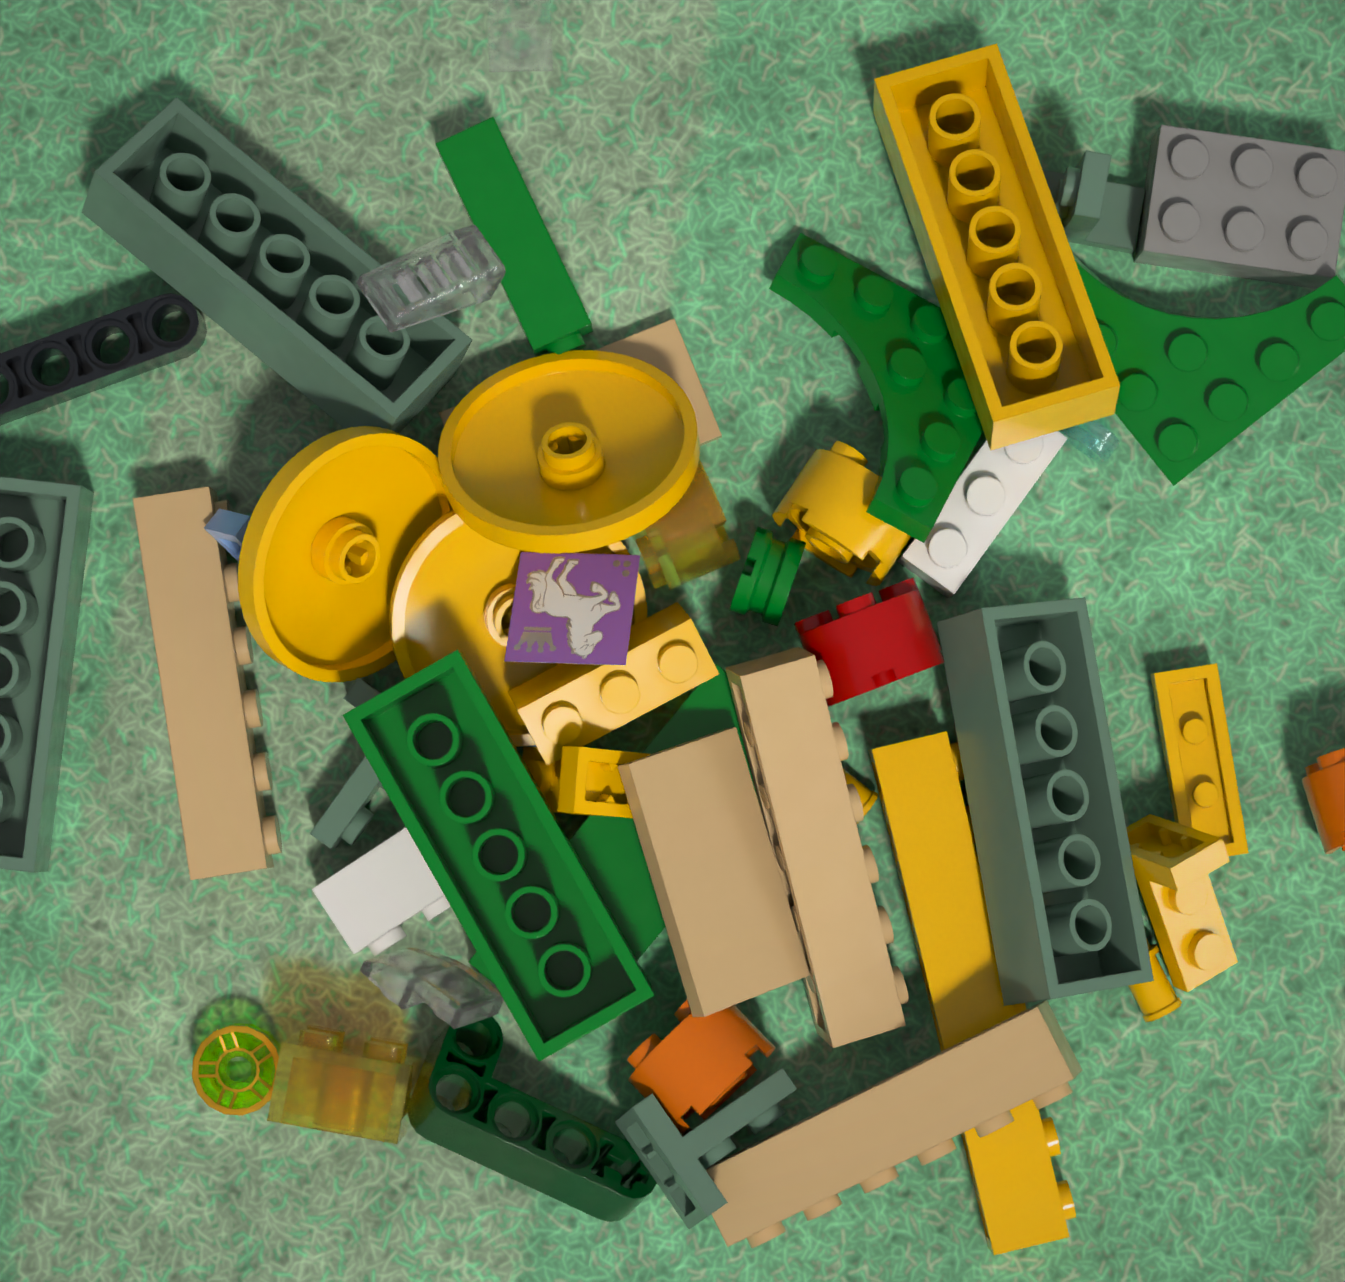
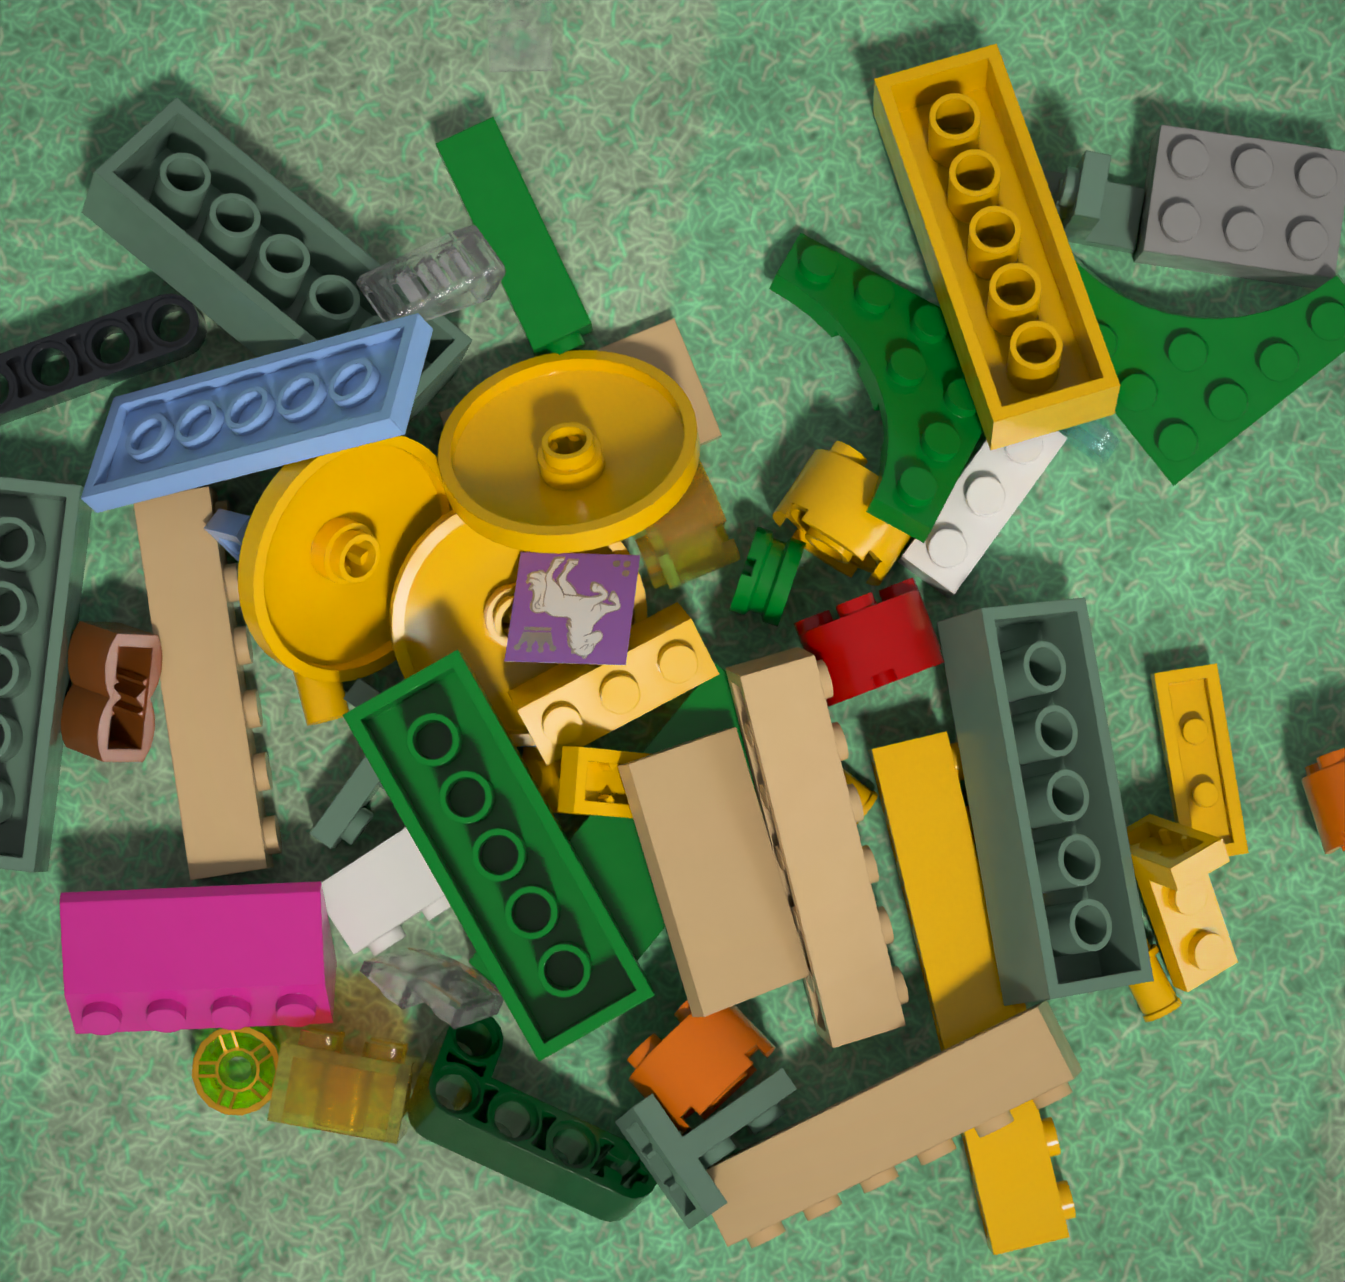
(109, 701): none -> dark orange brick
(197, 958): none -> dark pink slope
(259, 414): none -> light blue plate
(321, 700): none -> yellow hinge

